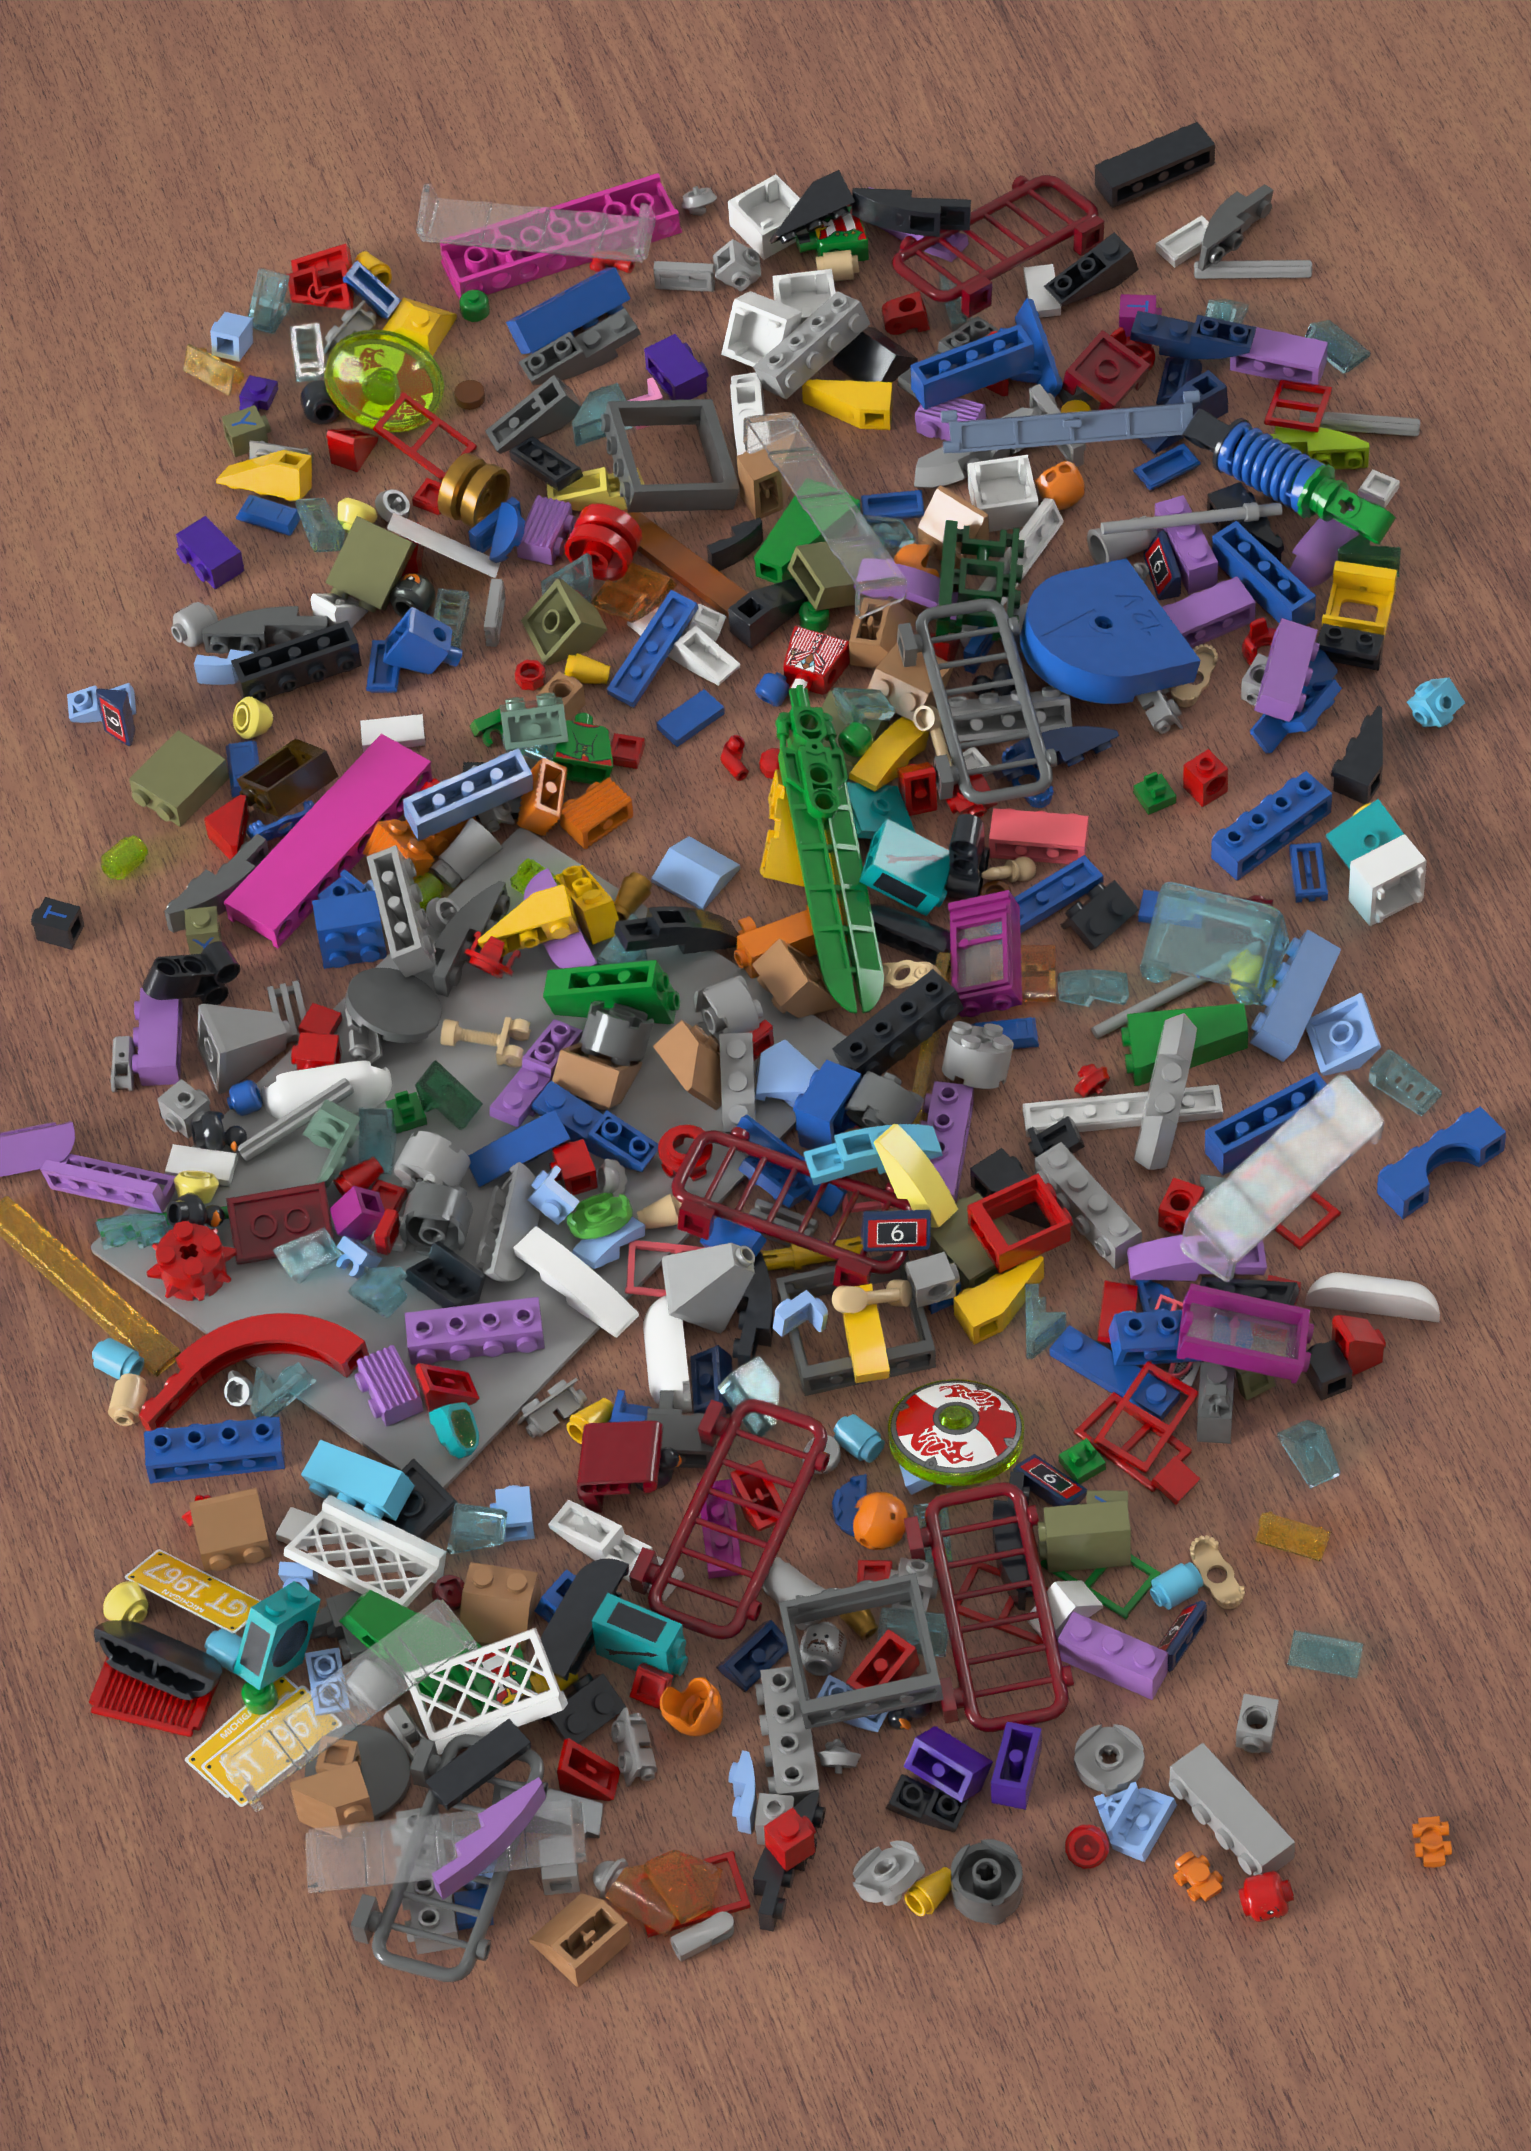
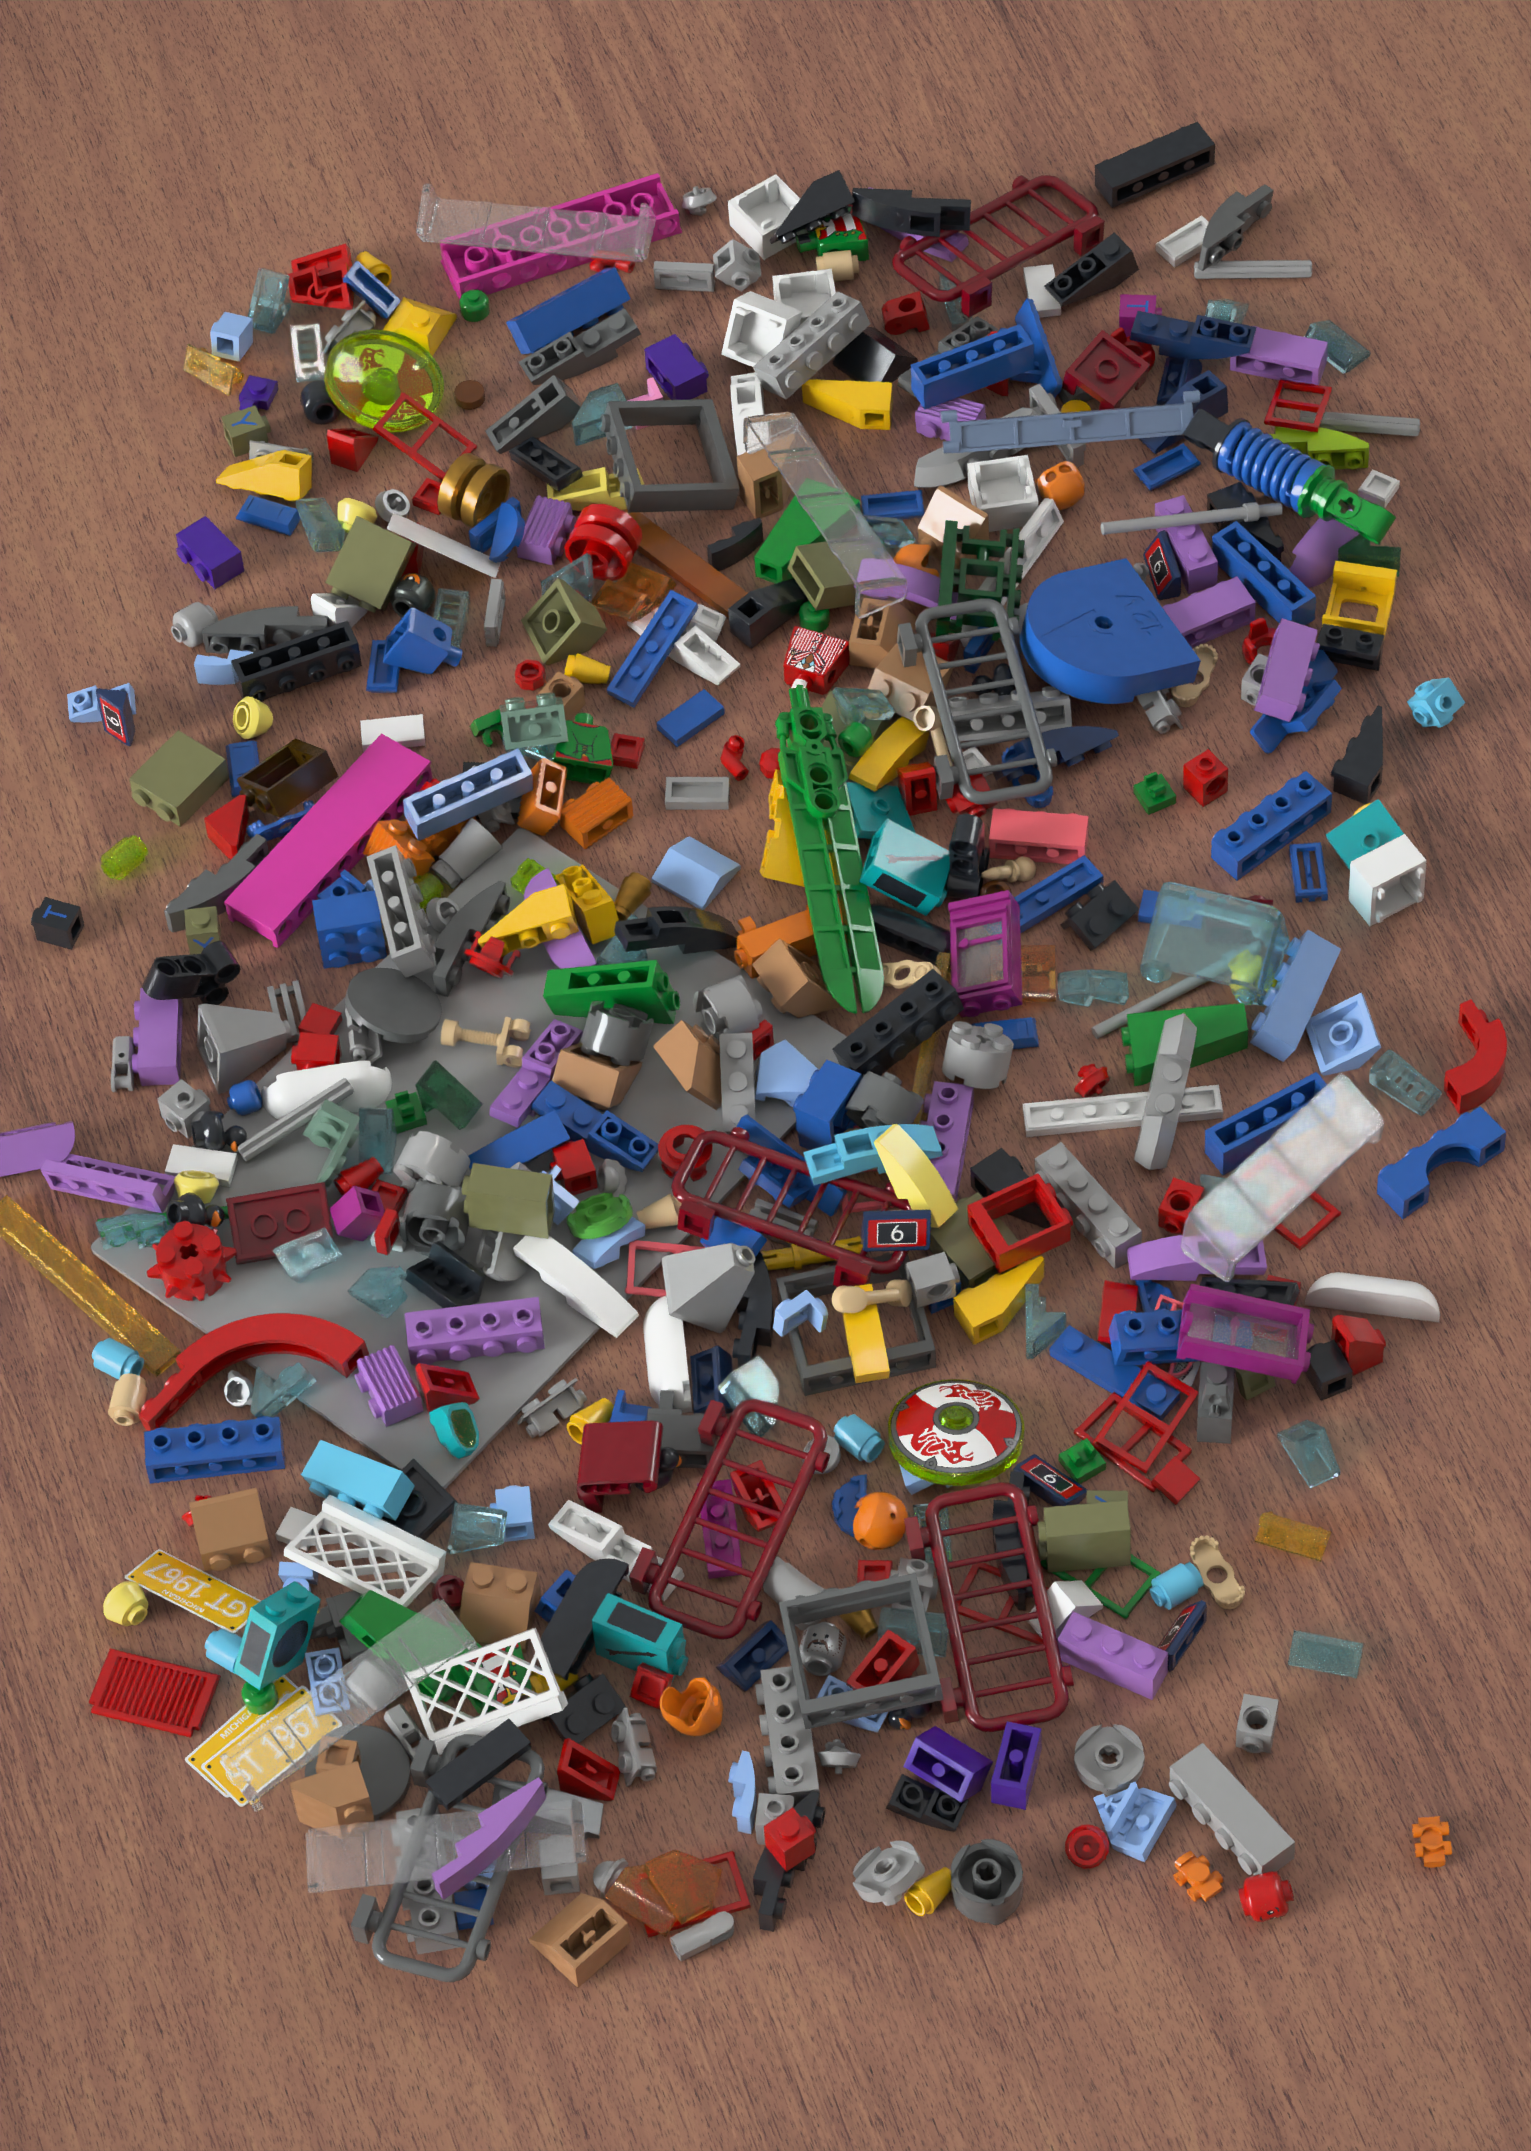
(158, 1659): black brick -> none
(359, 1254): light blue tile -> none
(509, 1200): none -> olive brick
(697, 793): none -> light grey tile
(773, 689): blue piece -> none
(1062, 1131): black bracket -> none
(1118, 545): light grey plant -> none
(1481, 1076): none -> red arch

